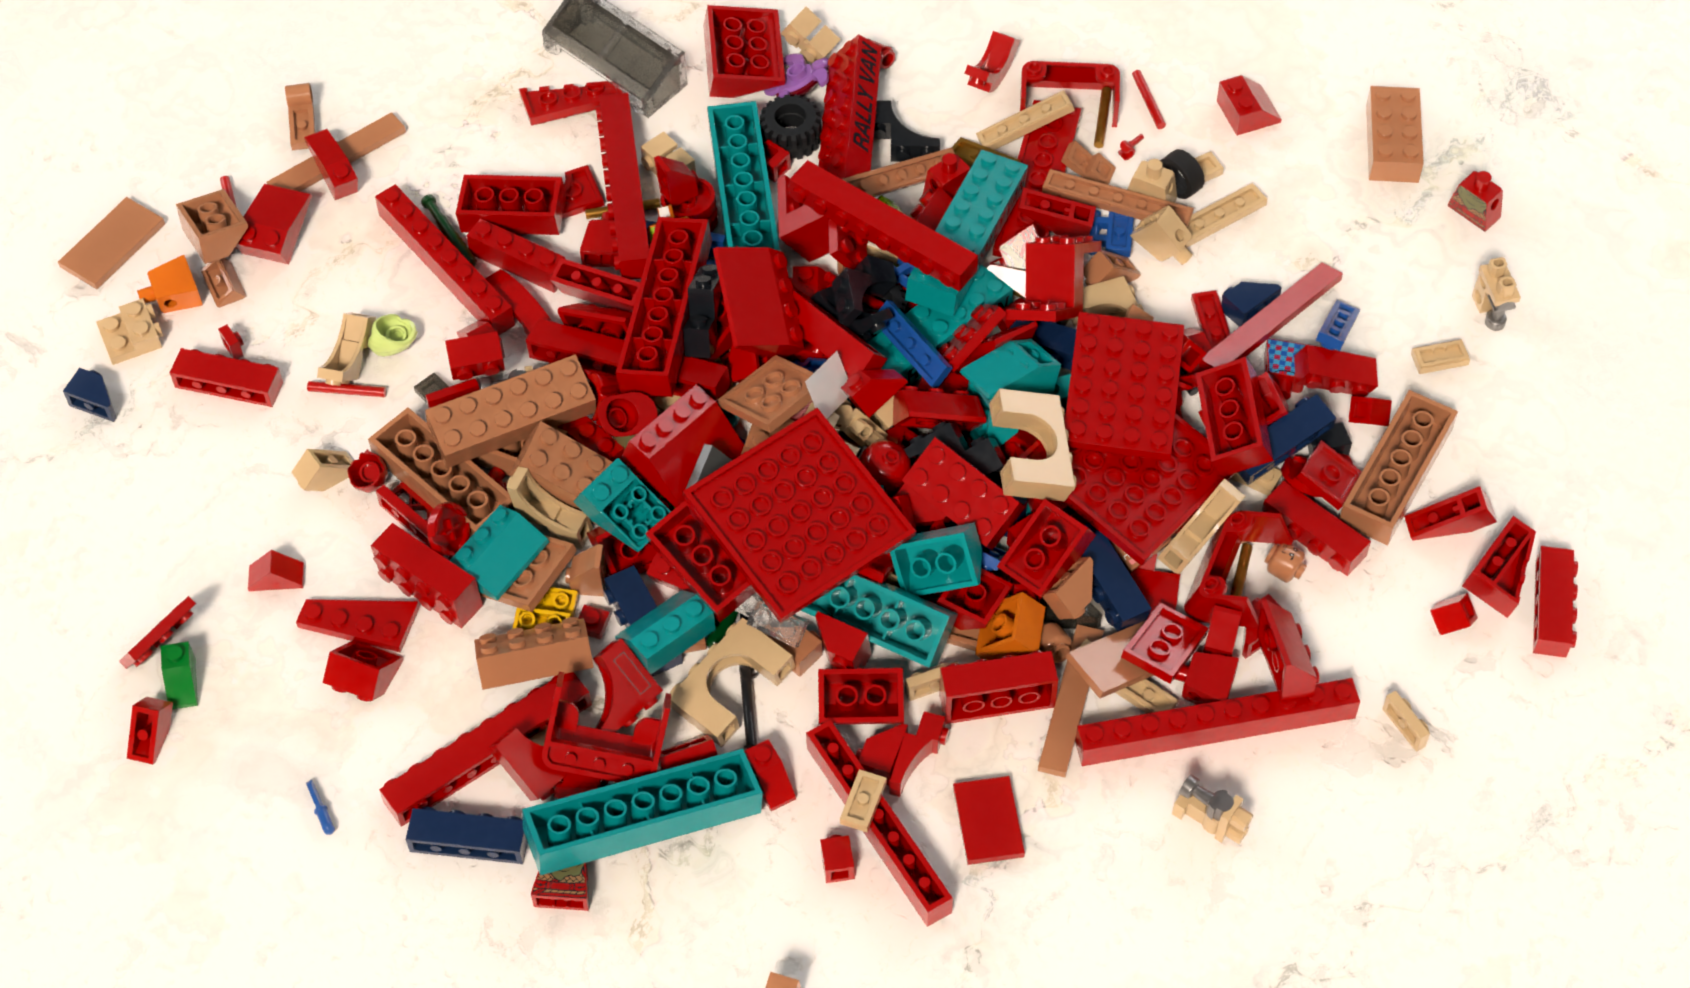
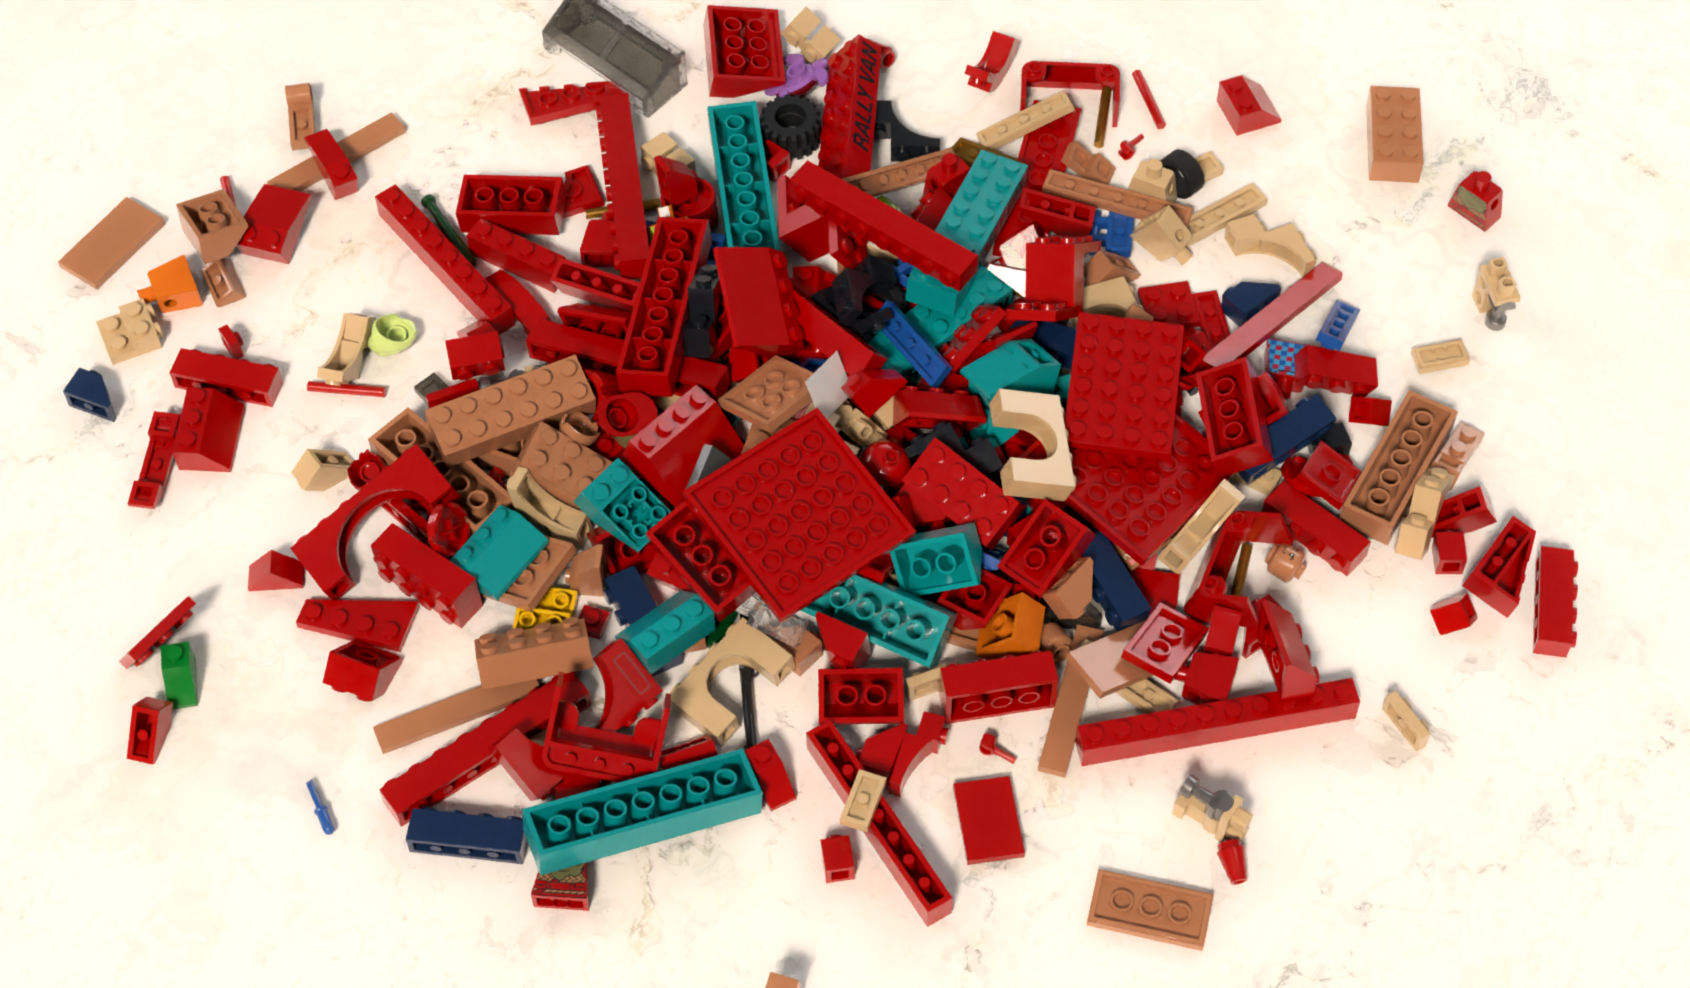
(157, 461): none -> red slope
(208, 431): none -> red slope
(326, 546): none -> red arch
(448, 714): none -> nougat tile
(579, 428): none -> nougat hair
(988, 747): none -> red hand
(1150, 909): none -> nougat tile
(1170, 304): none -> red plate
(1233, 860): none -> red cone
(1286, 243): none -> tan arch
(1423, 513): none -> tan arch
(1449, 552): none -> red brick
(1458, 450): none -> nougat plate

